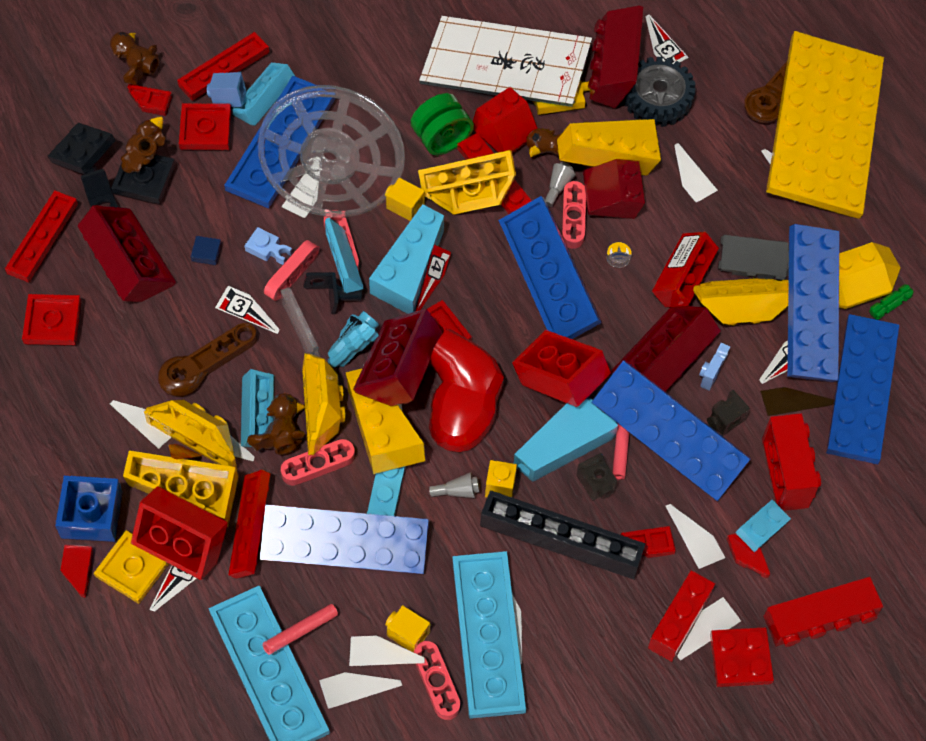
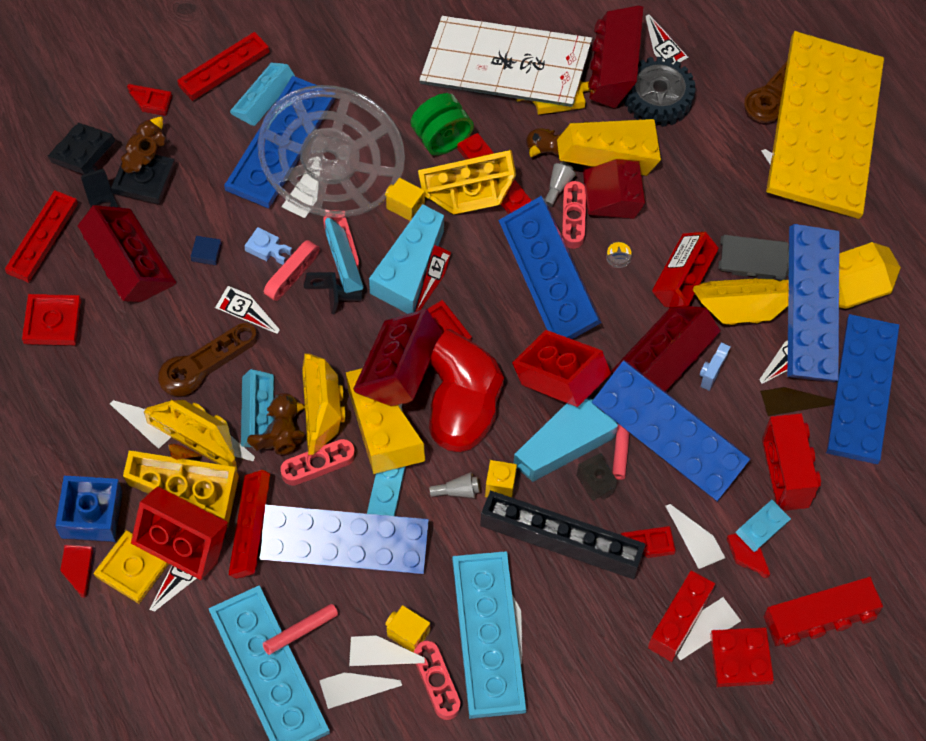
(138, 58): reddish brown animal -> none
(204, 126): red plate -> none
(227, 89): medium blue brick -> none
(299, 322): clear tile -> none
(353, 339): medium azure rock -> none
(504, 121): red slope -> none
(692, 177): white sticker -> none
(728, 414): clear smoke brick -> none
(891, 301): green axle -> none

